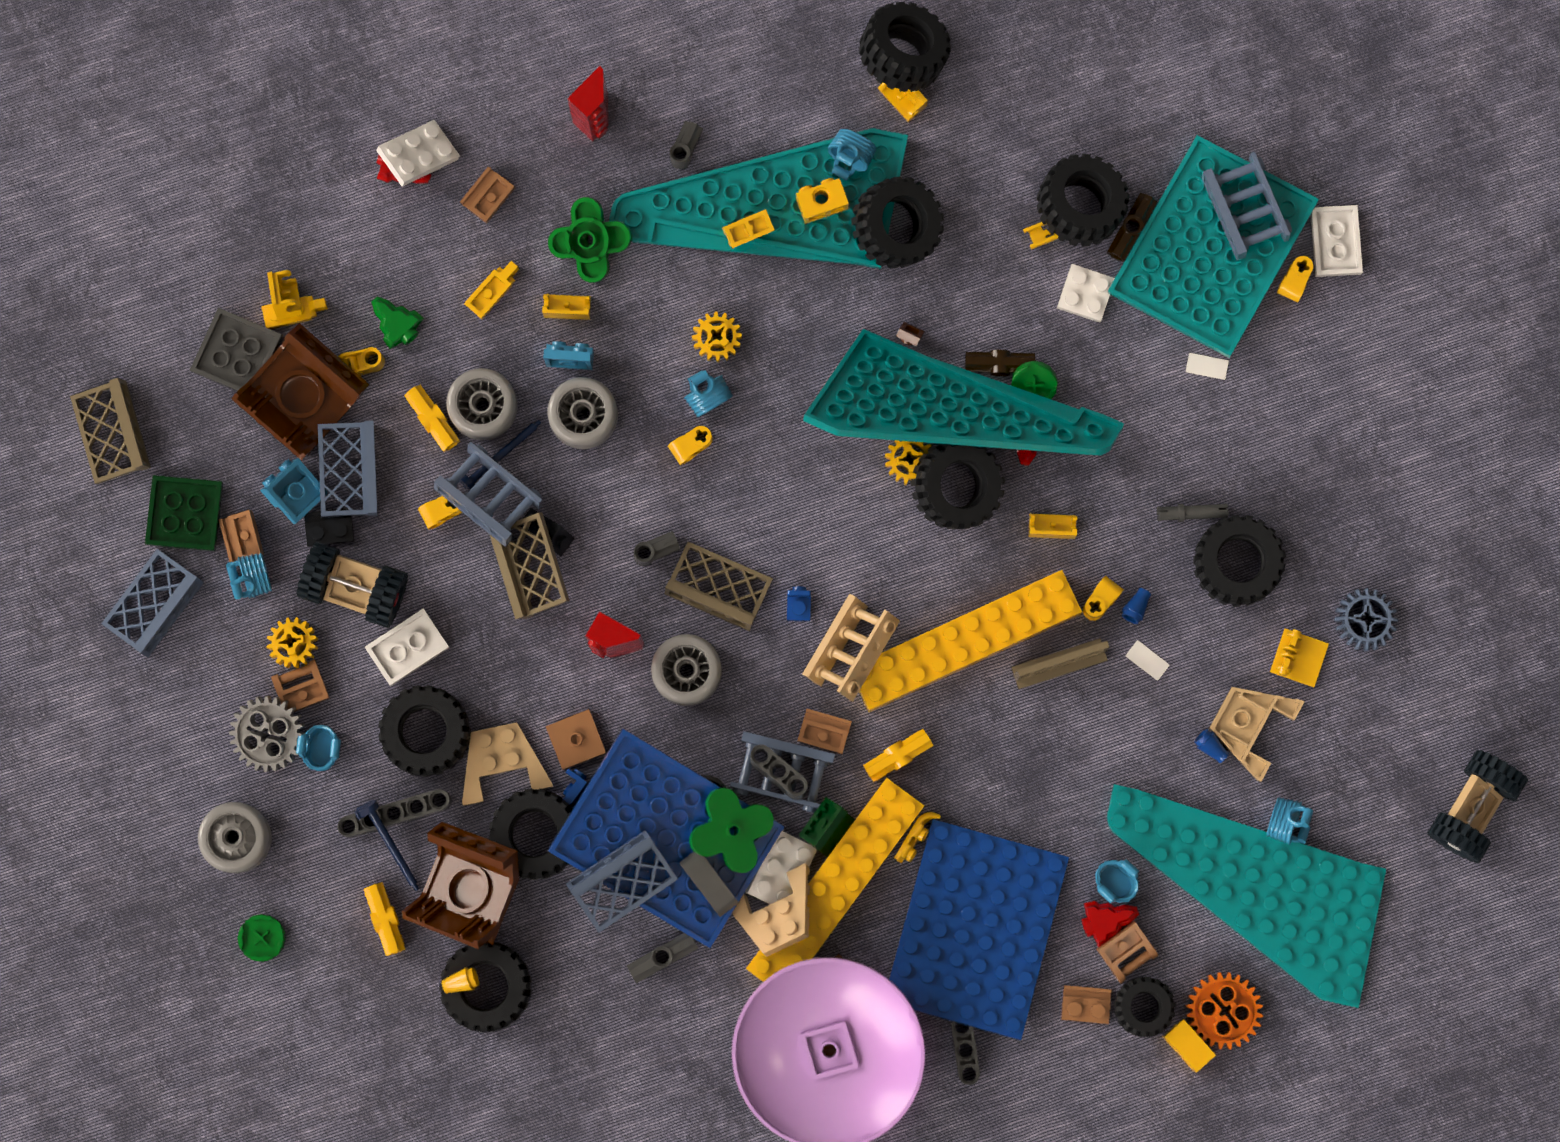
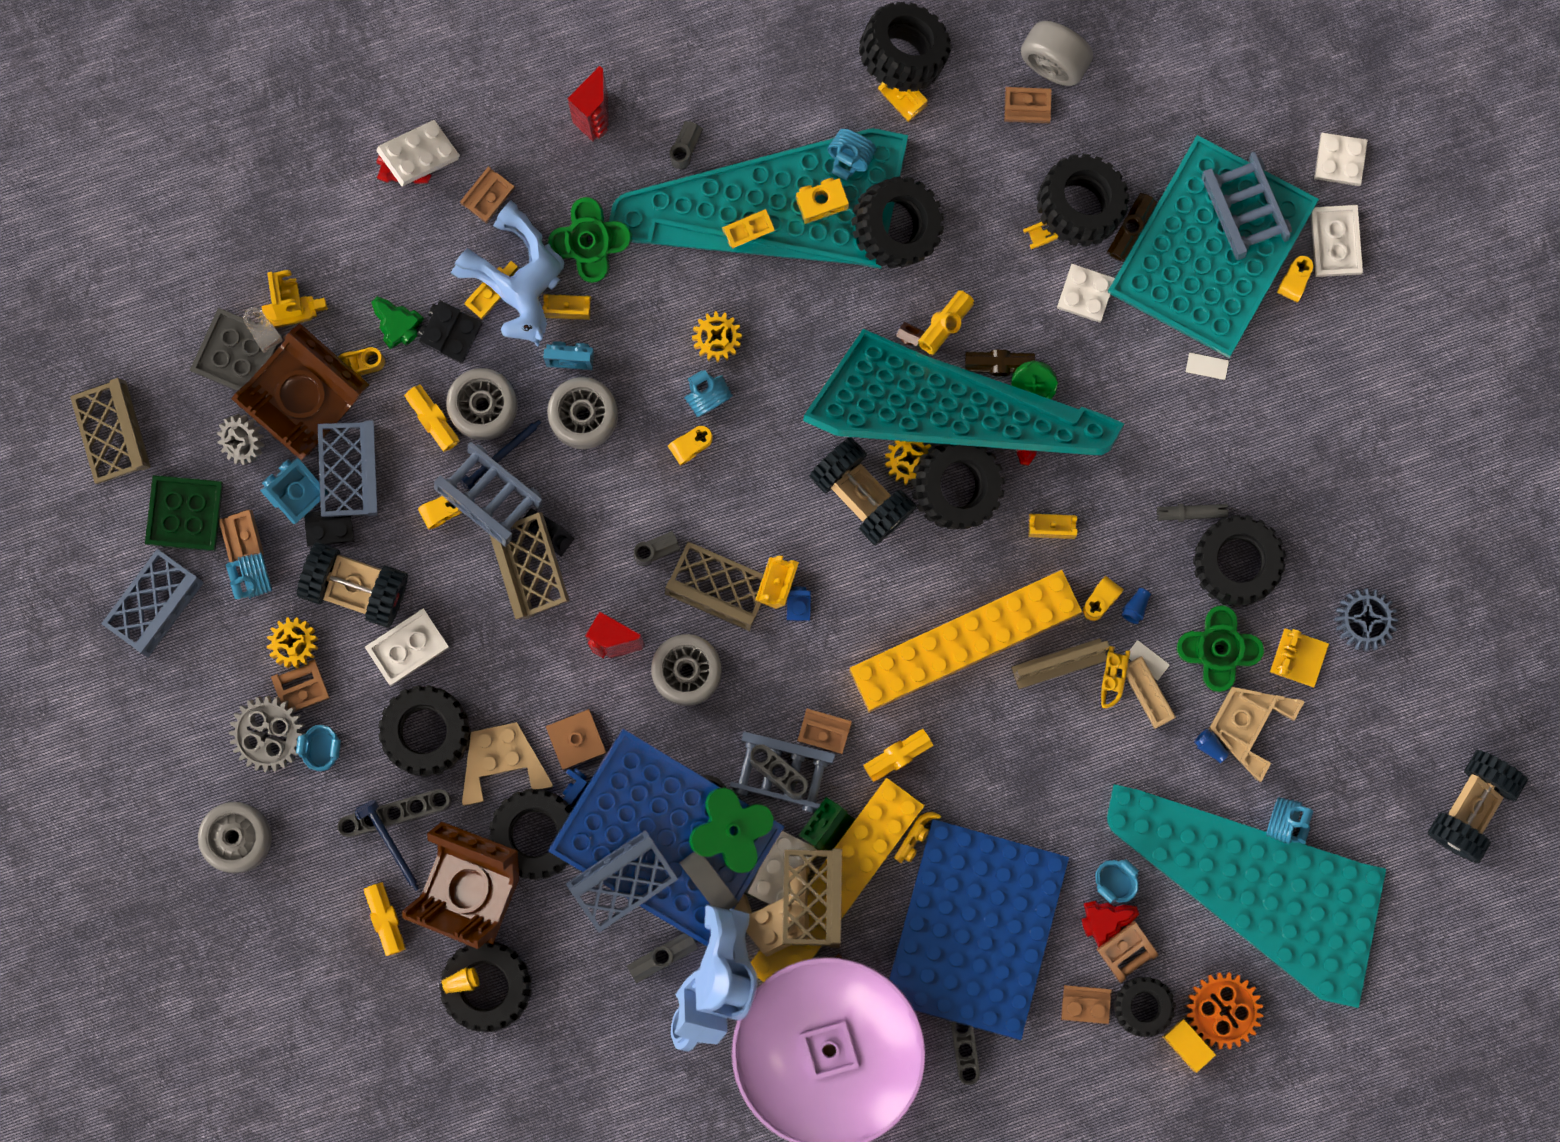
(240, 439): none -> light grey gear
(261, 938): green tile -> none
(263, 332): none -> clear piece
(449, 331): none -> black plate
(526, 284): none -> light blue animal
(720, 987): none -> light blue animal
(776, 582): none -> yellow hinge
(832, 902): none -> dark tan fence
(835, 640): tan fence -> none
(861, 491): none -> black plate
(946, 322): none -> yellow piece
(1027, 105): none -> medium nougat plate
(1057, 53): none -> light grey wheel
(1110, 681): none -> yellow piece
(1148, 693): none -> tan plate
(1238, 648): none -> green plant
(1340, 159): none -> white plate

